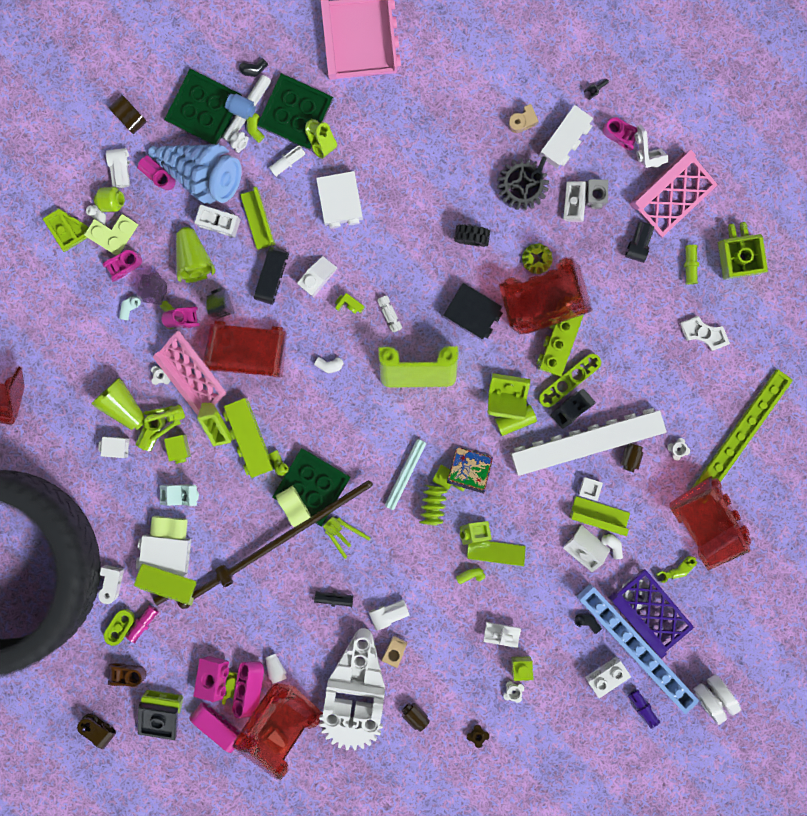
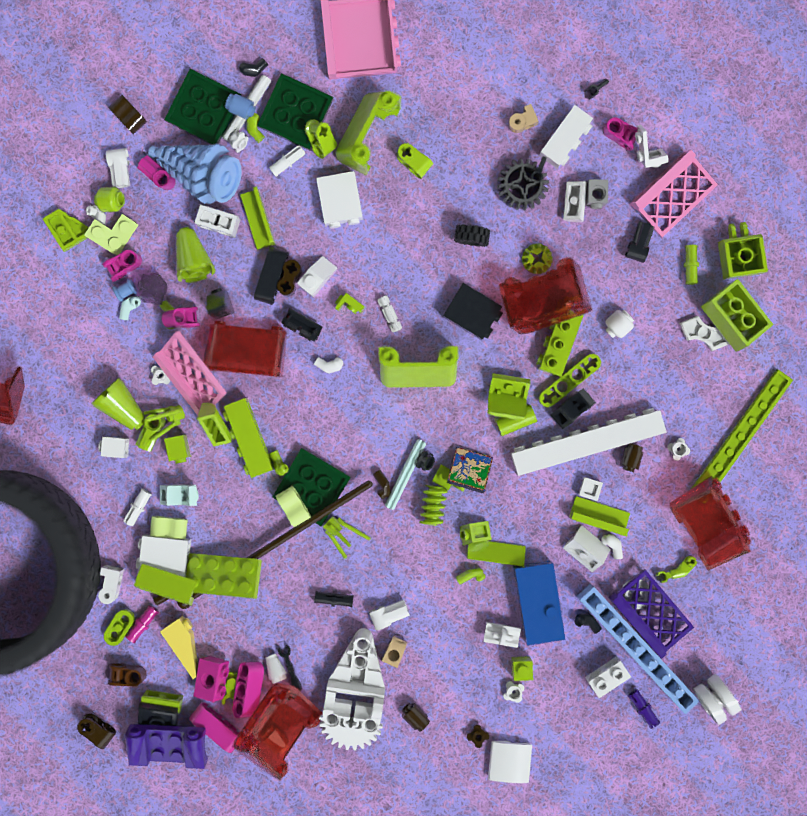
(125, 289): none -> medium blue bush
(137, 507): none -> white axle
(166, 744): none -> dark purple piece
(181, 640): none -> light yellow slope
(224, 575): none -> lime plate
(289, 278): none -> dark brown axle
(294, 679): none -> black piece
(307, 327): none -> black hinge
(351, 149): none -> lime windscreen
(384, 483): none -> dark brown arm
(416, 161): none -> lime piece
(425, 461): none -> black plate
(509, 762): none -> white slope
(539, 603): none -> blue brick
(619, 324): none -> white head
(737, 315): none -> lime brick

